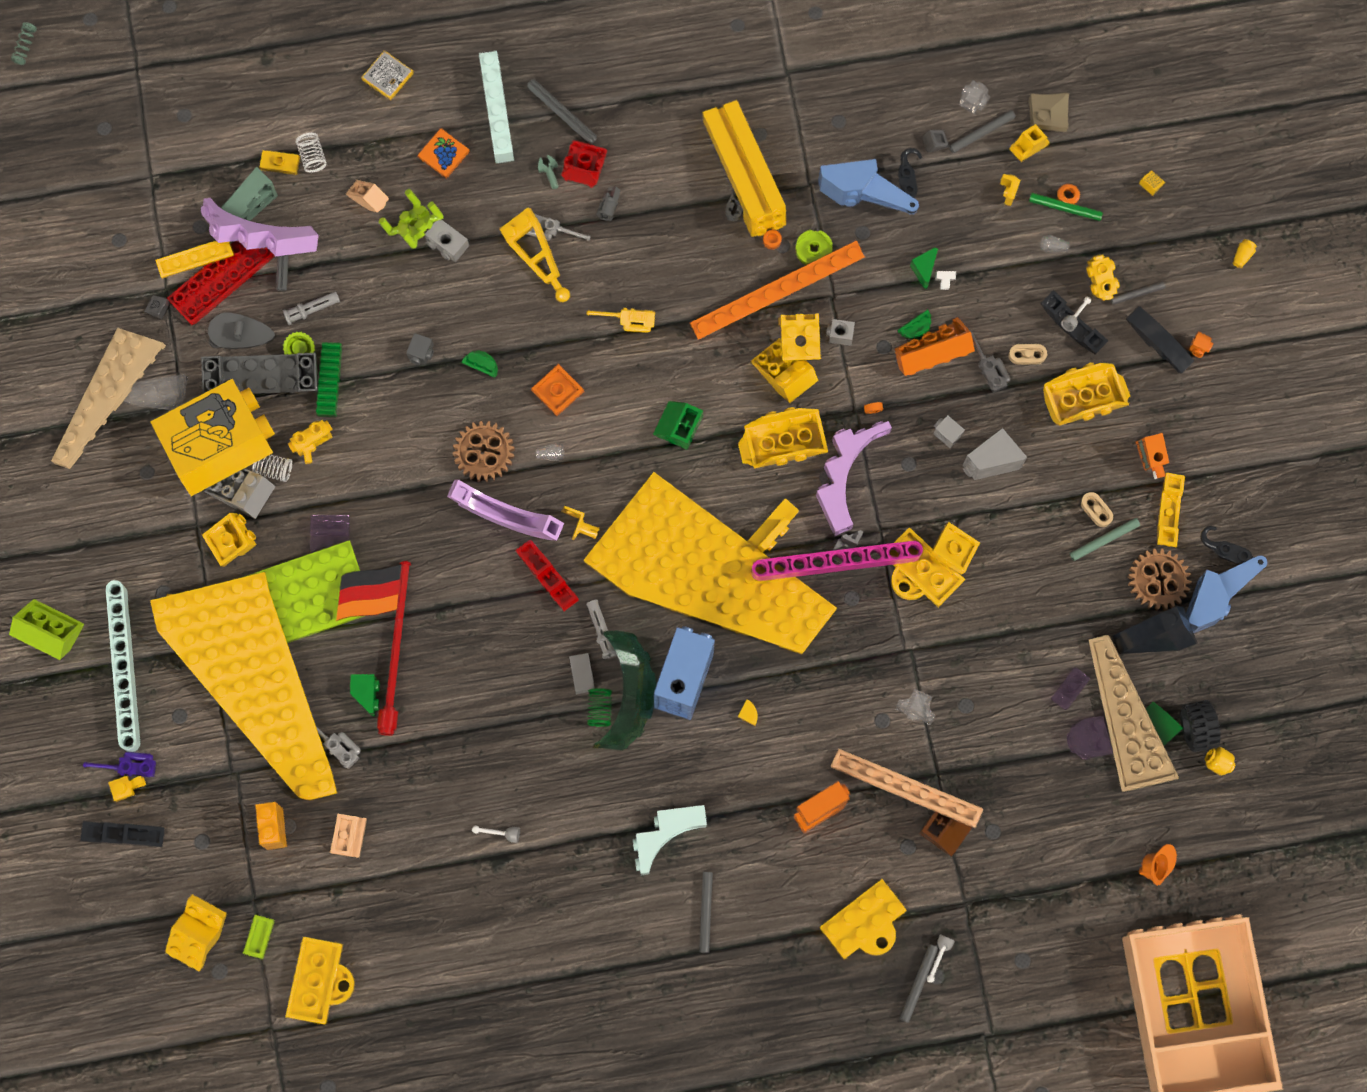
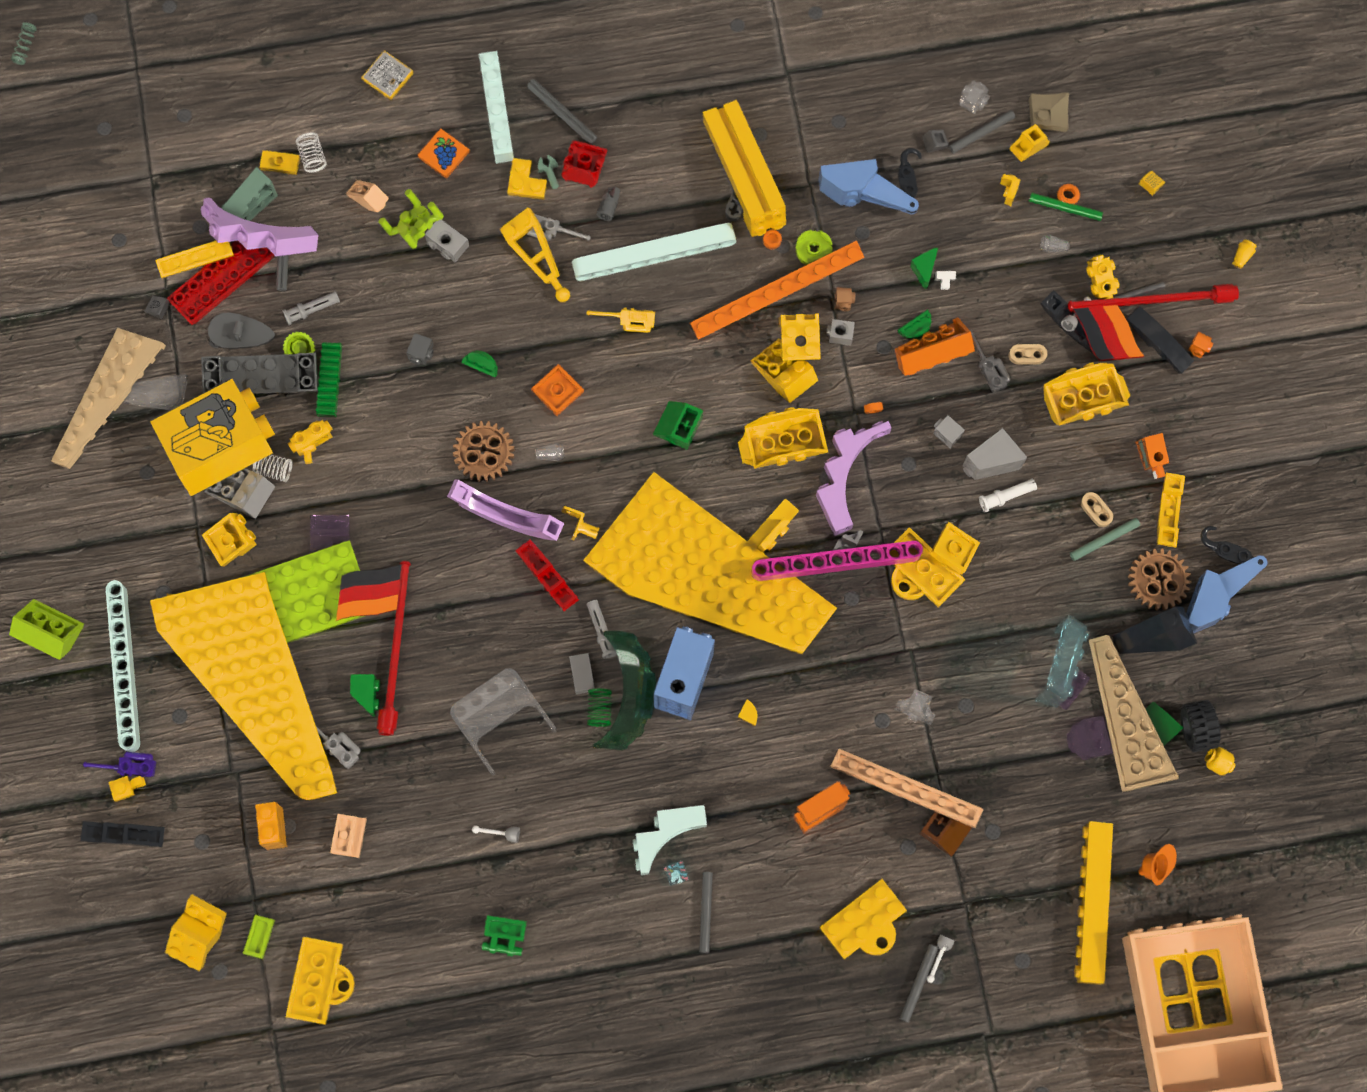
(491, 706): none -> clear windscreen
(505, 929): none -> green plate
(521, 184): none -> yellow plate
(653, 251): none -> light aqua beam
(676, 873): none -> clear light blue tile
(844, 298): none -> medium nougat plate
(1000, 497): none -> white pin
(1065, 661): none -> clear light blue windscreen
(1095, 903): none -> yellow brick
(1109, 330): none -> flag

